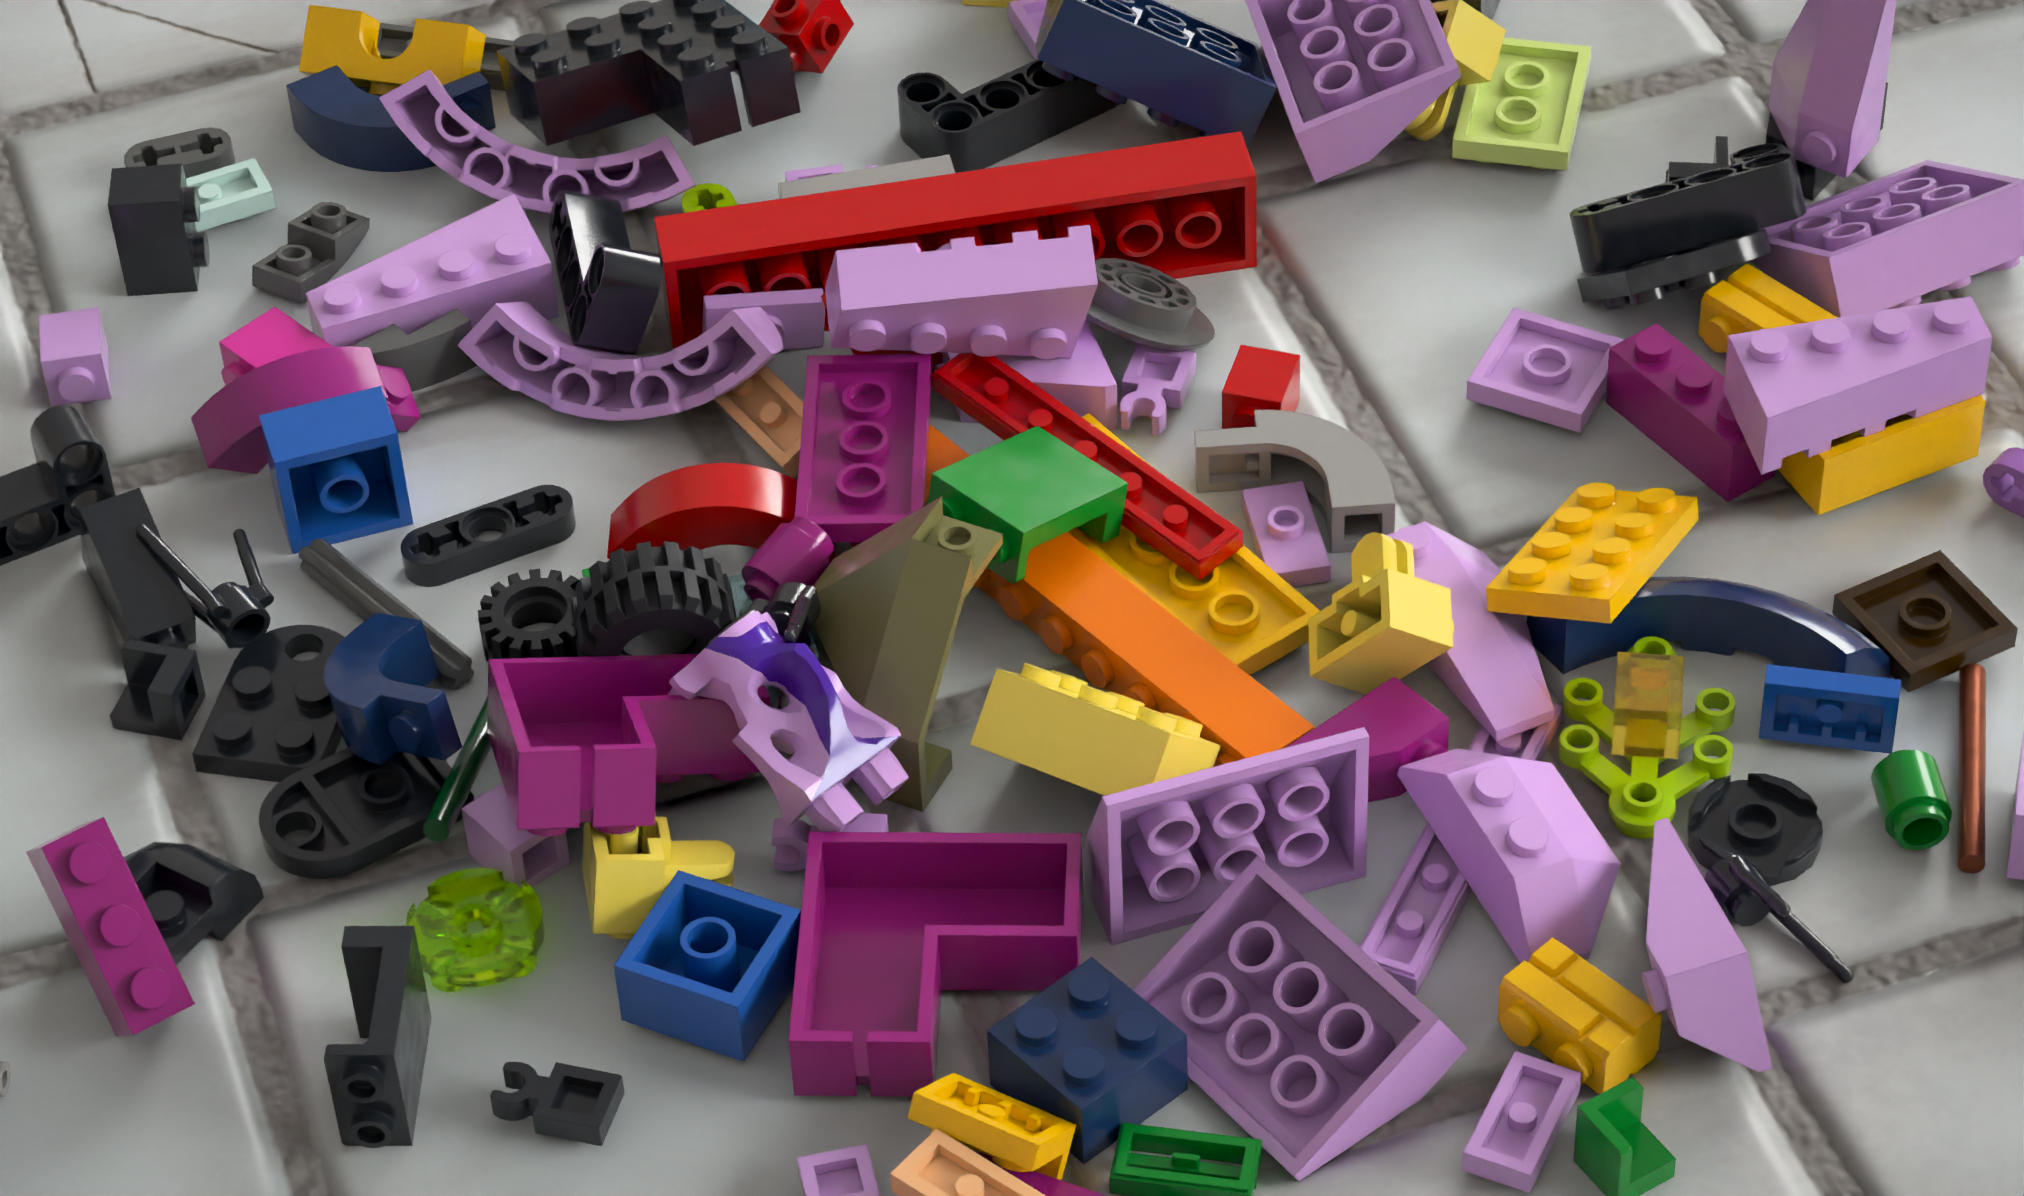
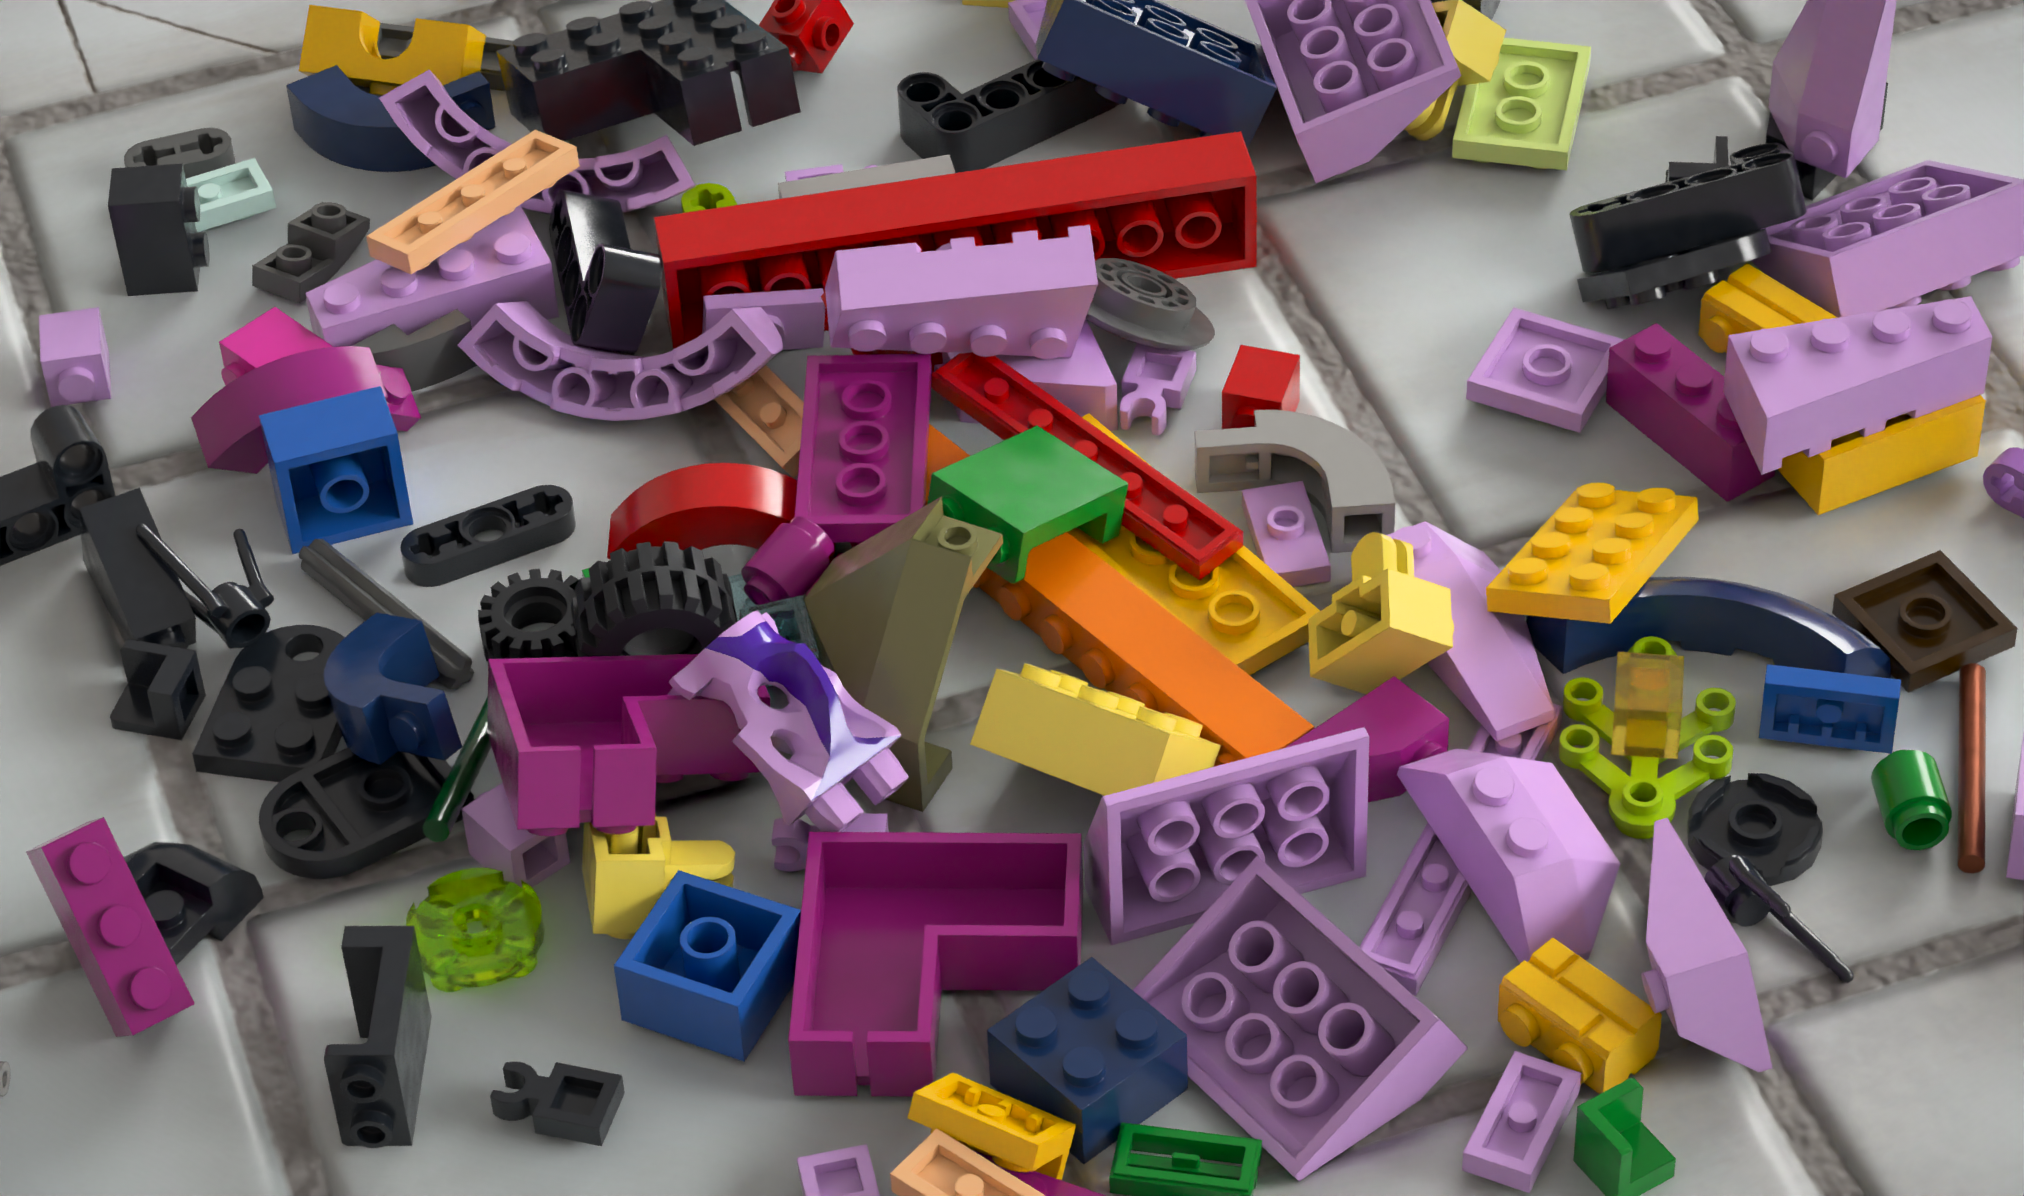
(472, 202): none -> light nougat plate
(794, 611): black plant -> none

